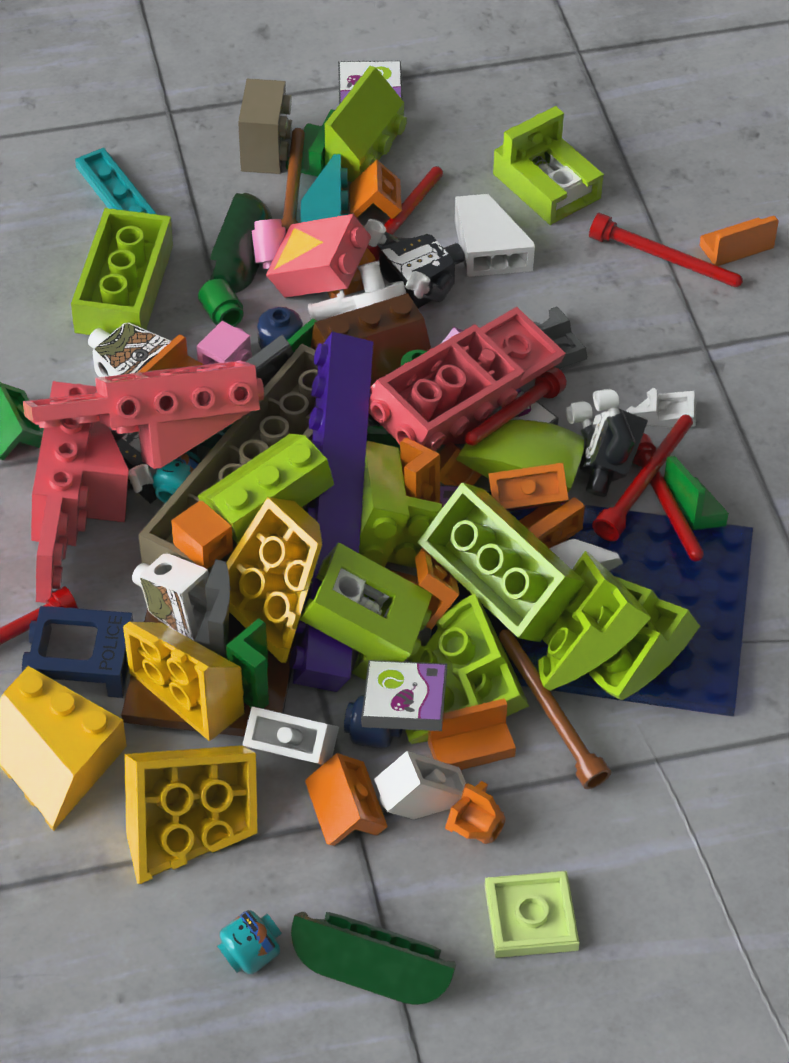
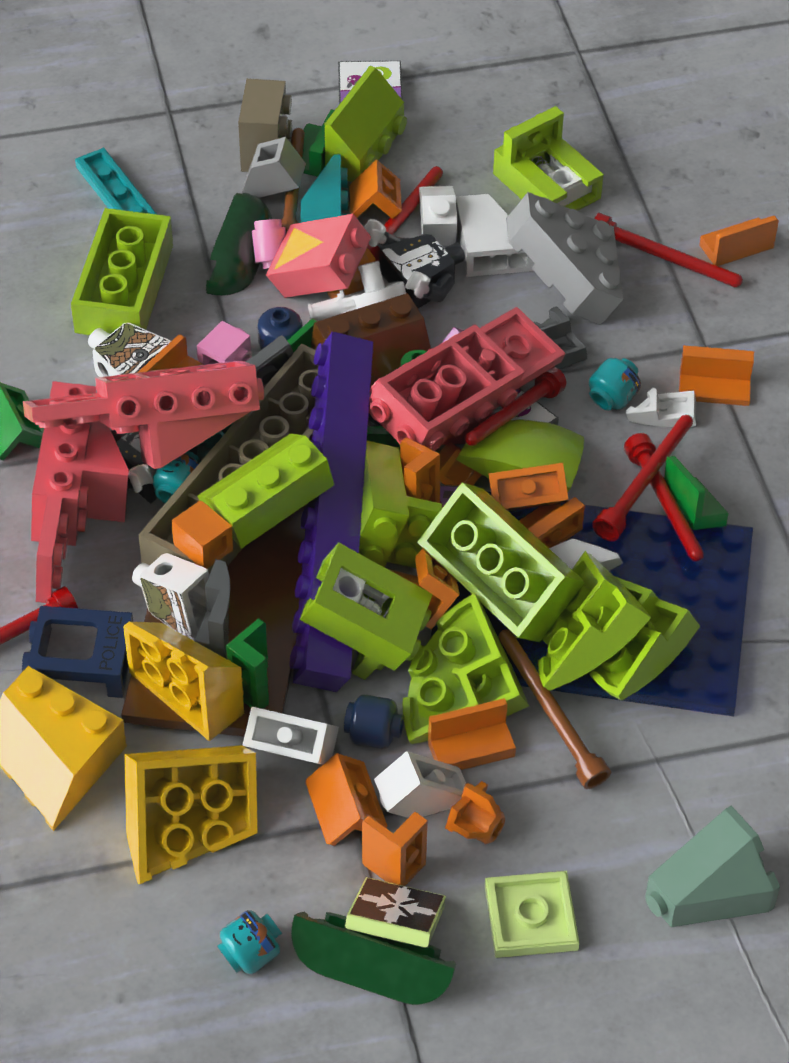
(221, 302): green brick -> none
(274, 169): none -> light grey slope
(274, 571): yellow wedge -> none
(395, 855): none -> orange panel
(395, 912): none -> tile
(404, 695): tile -> none
(439, 213): none -> white slope
(569, 253): none -> light grey brick
(609, 439): black torso -> none
(614, 384): none -> teal head
(714, 876): none -> sand green slope
(717, 374): none -> orange panel

